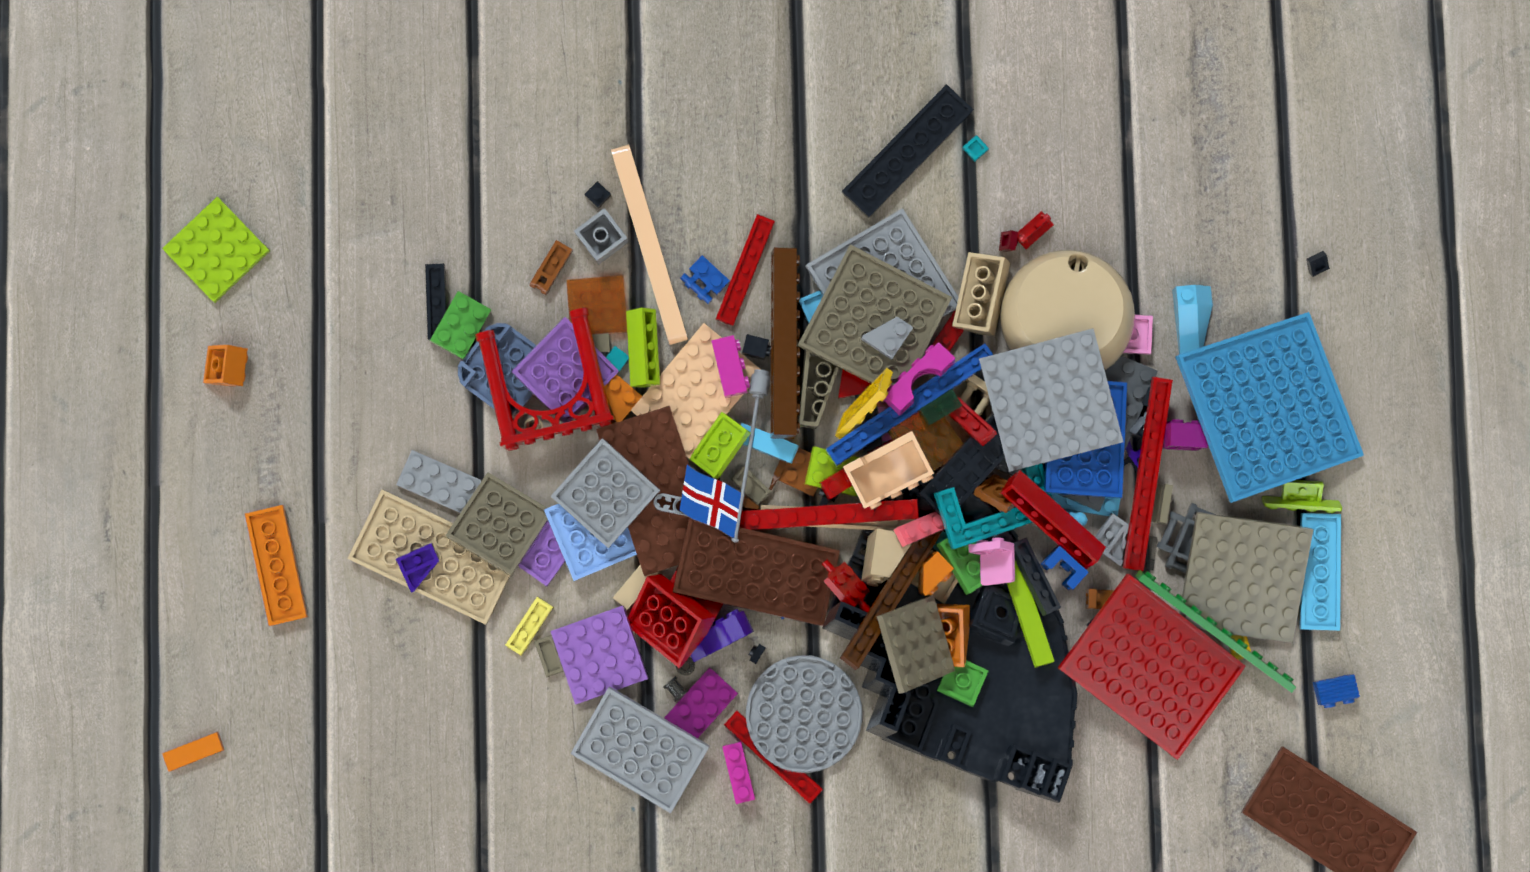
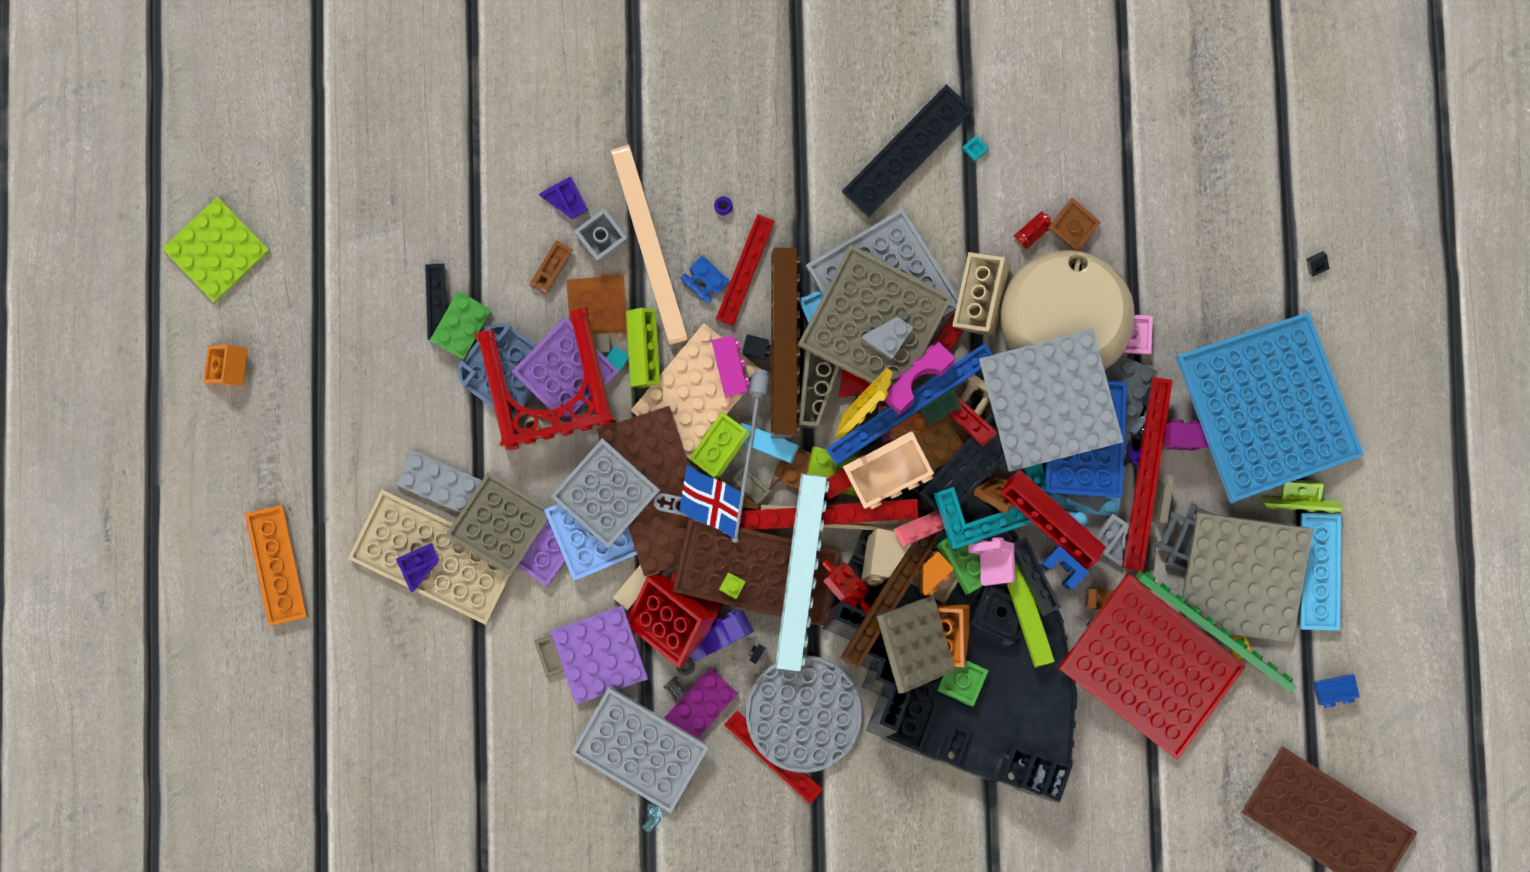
(193, 751): orange tile -> none
(529, 626): light yellow tile -> none
(566, 198): none -> dark purple wing
(597, 194): black plate -> none
(621, 397): orange wing -> none
(654, 817): none -> clear light blue arm
(721, 200): none -> dark purple plate
(732, 585): none -> lime plate
(738, 772): dark pink brick -> none
(801, 571): none -> light aqua brick
(1008, 241): dark red plate -> none
(1073, 224): none -> dark orange plate
(1192, 315): medium azure wedge -> none

